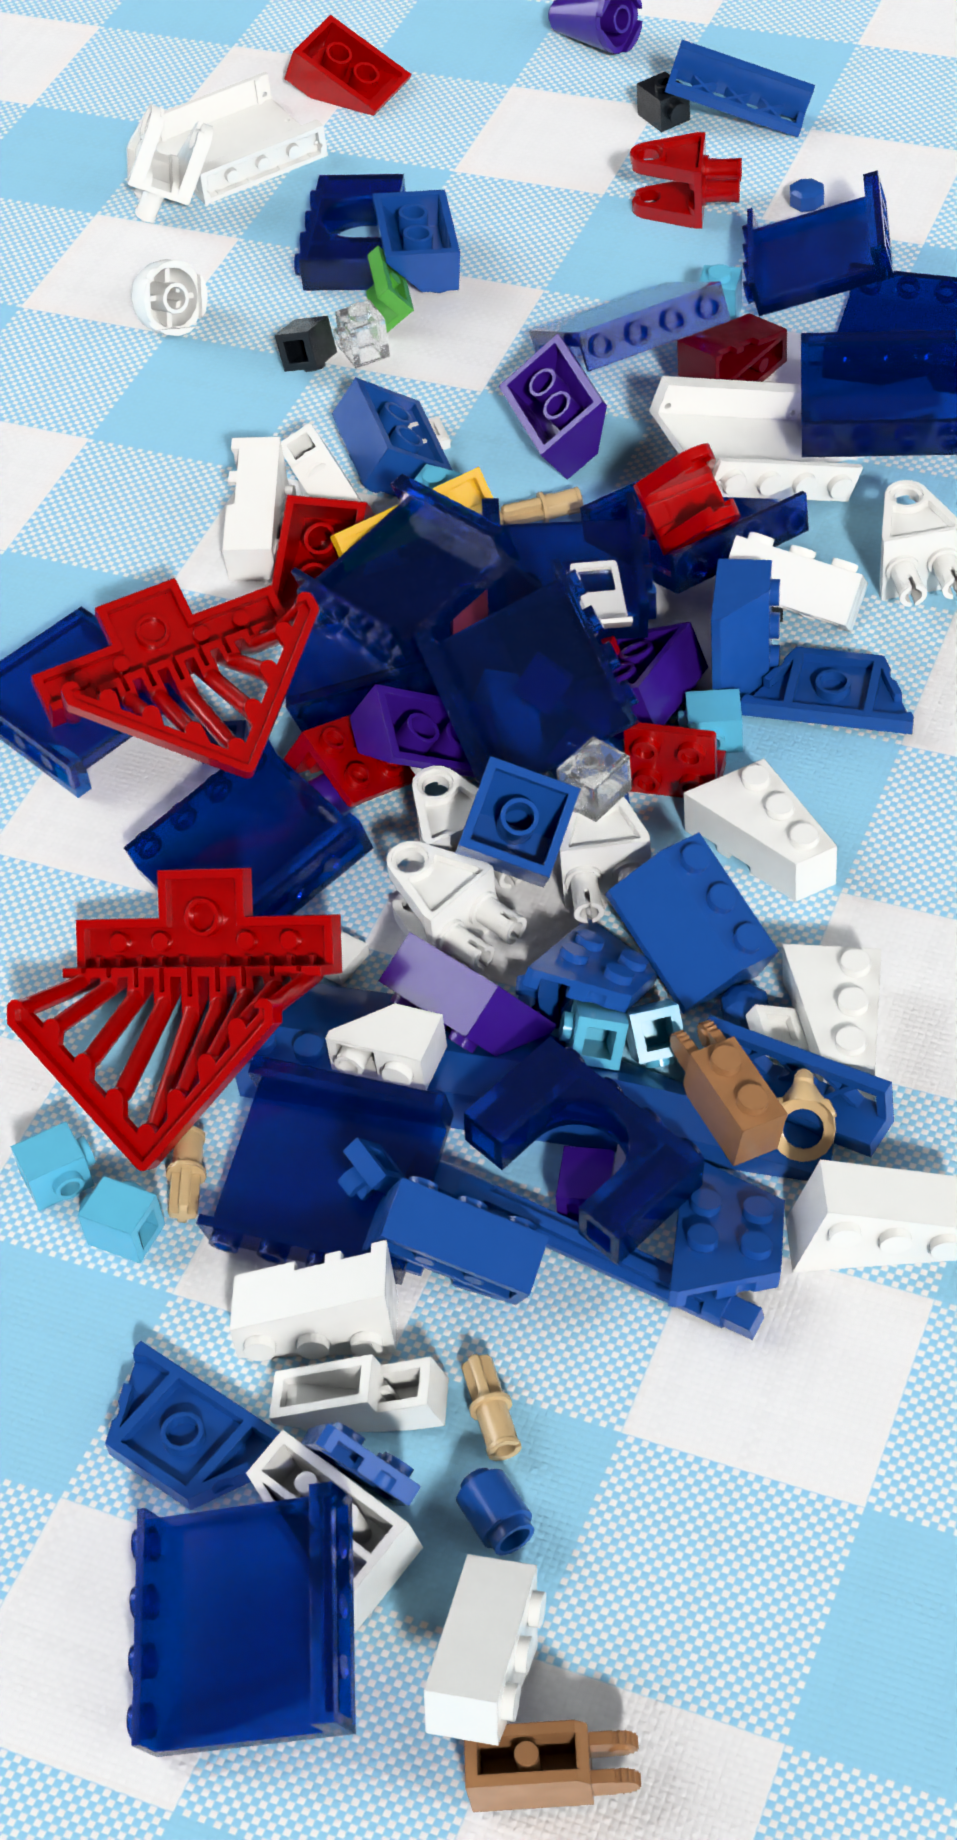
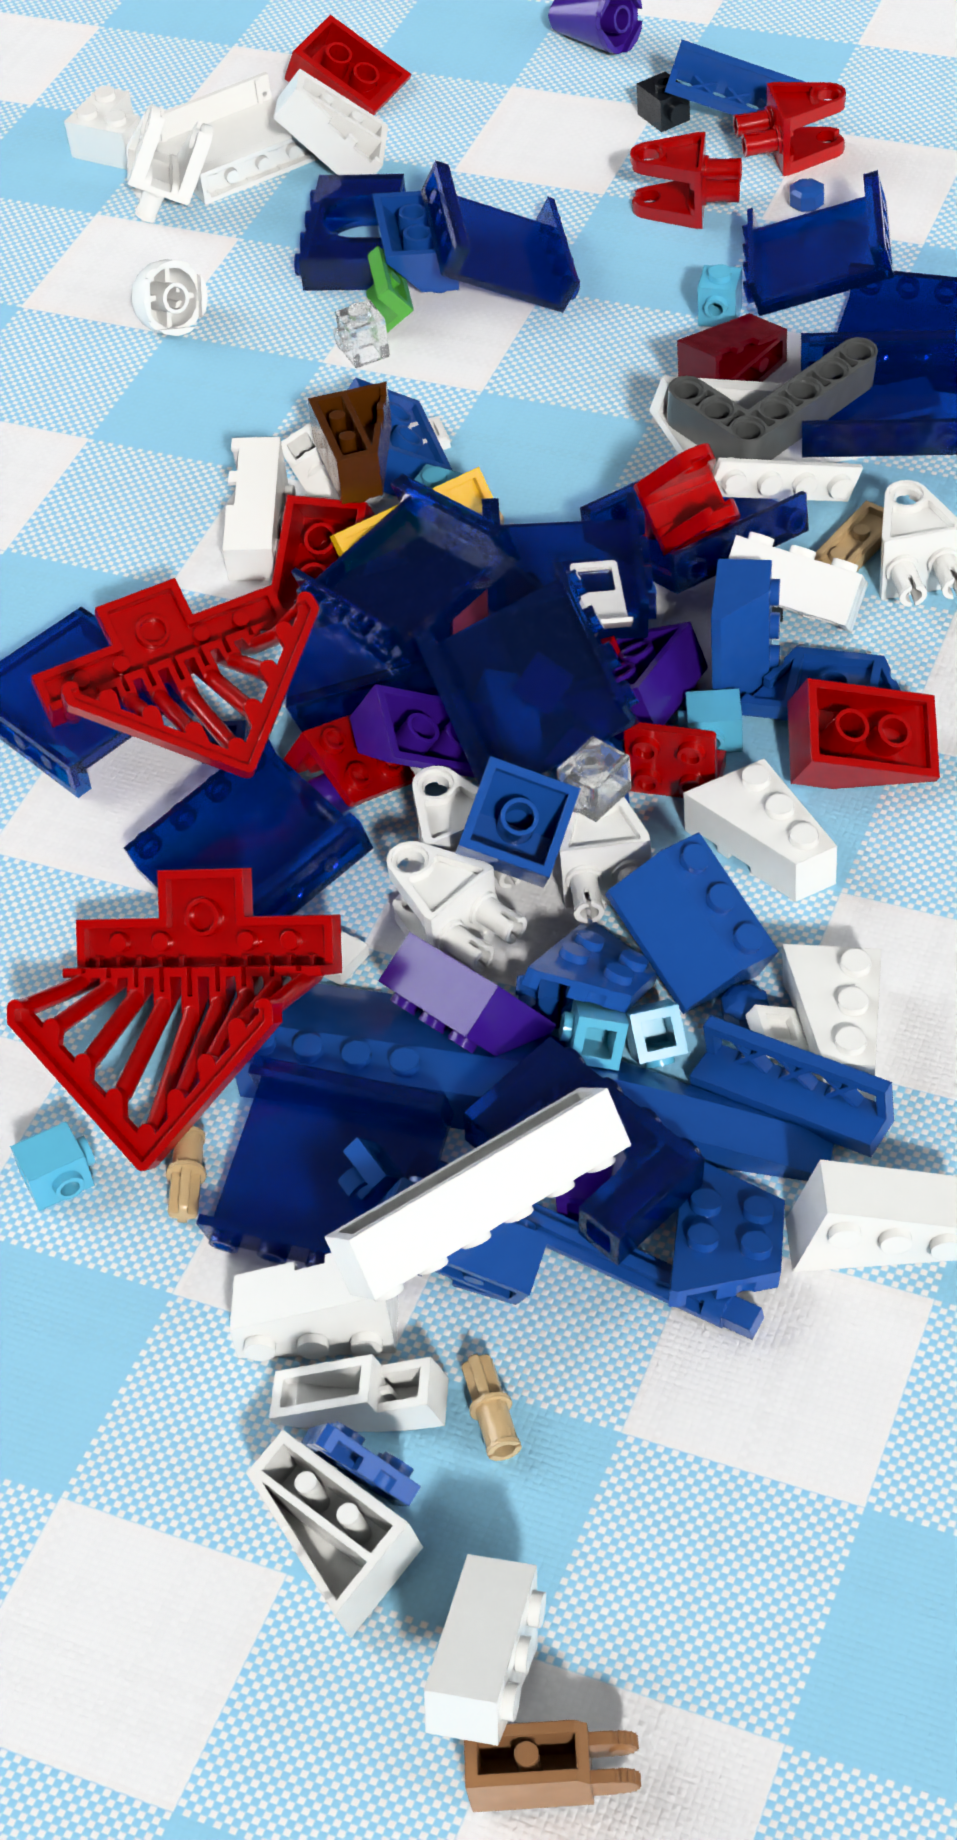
(102, 127): none -> white brick
(121, 1218): medium azure brick -> none
(183, 1432): blue wing -> none
(243, 1625): clear blue panel -> none
(306, 344): black brick -> none
(332, 126): none -> white wedge
(353, 439): none -> reddish brown wedge
(390, 1046): white slope -> none
(477, 1193): none -> white brick
(495, 1510): blue brick -> none
(499, 247): none -> clear blue panel
(543, 507): tan axle -> none
(557, 406): dark purple slope -> none
(638, 322): clear blue panel -> none
(729, 1093): medium nougat hinge -> none
(776, 420): none -> dark grey beam
(781, 125): none -> red piece
(805, 1095): tan piece -> none
(856, 538): none -> tan tile
(861, 736): none -> red slope

